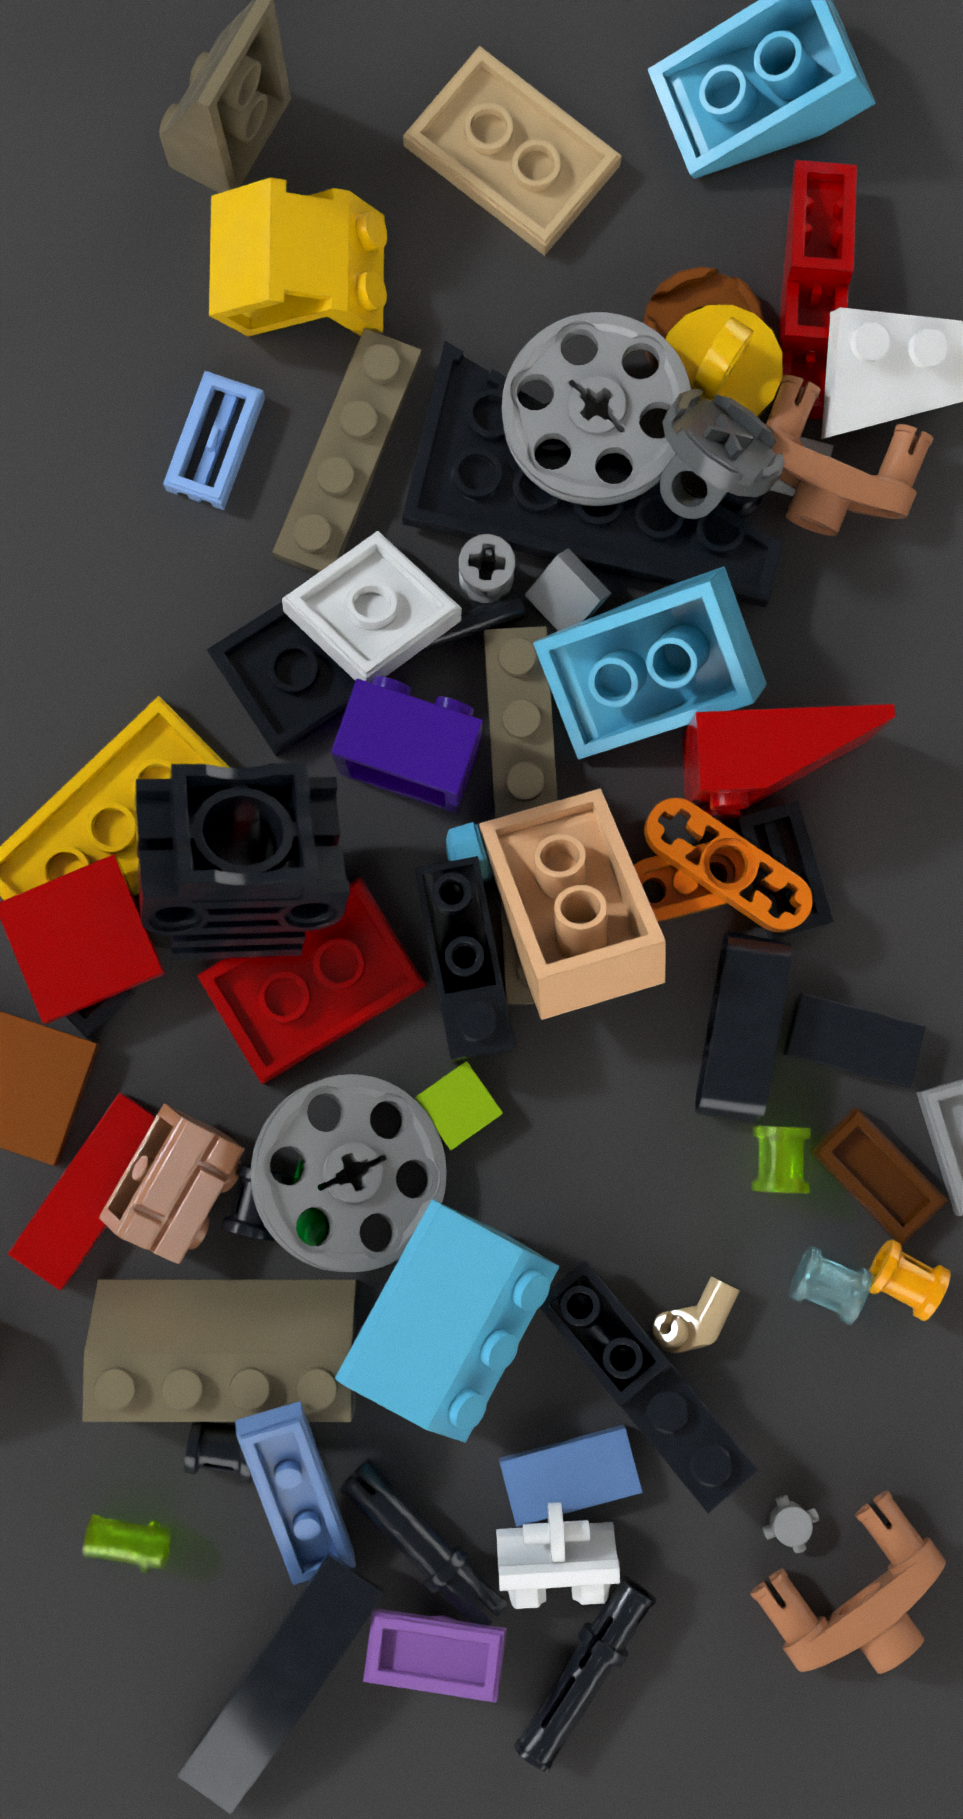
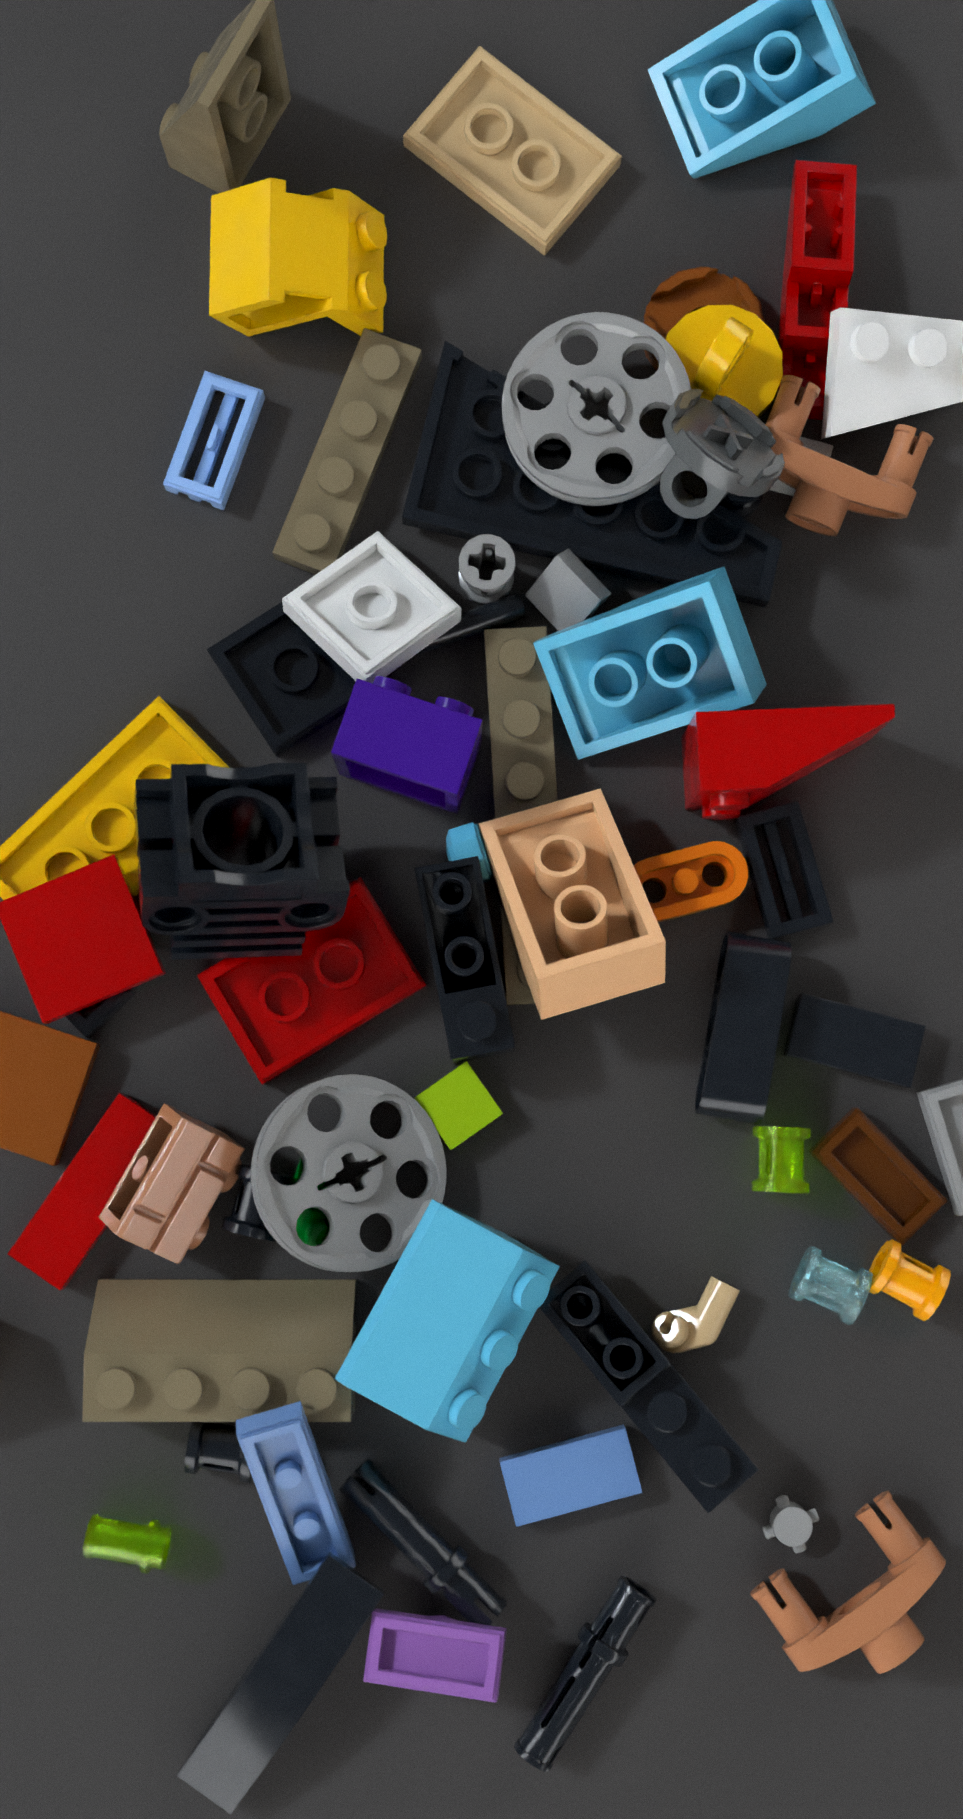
(557, 1556): white hips -> none
(759, 904): orange beam -> none

